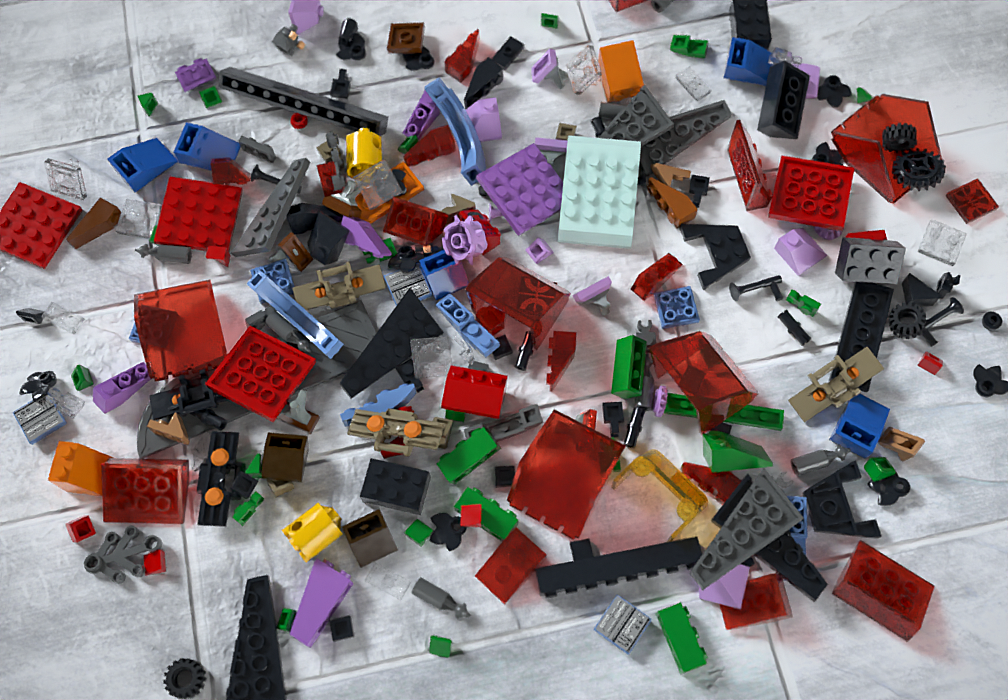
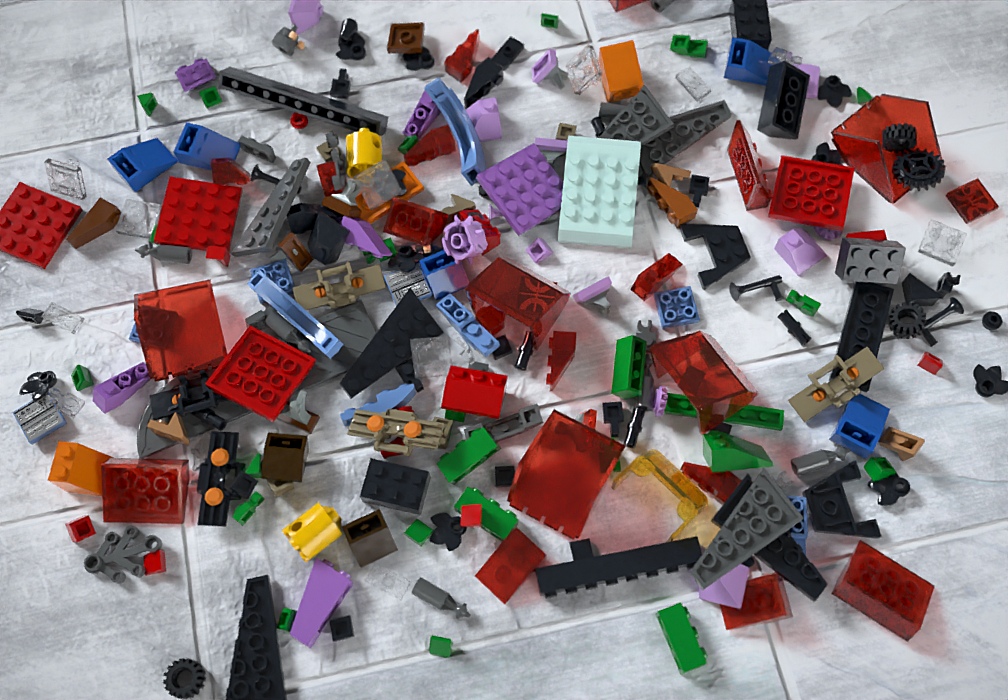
(622, 624): light grey tile -> none

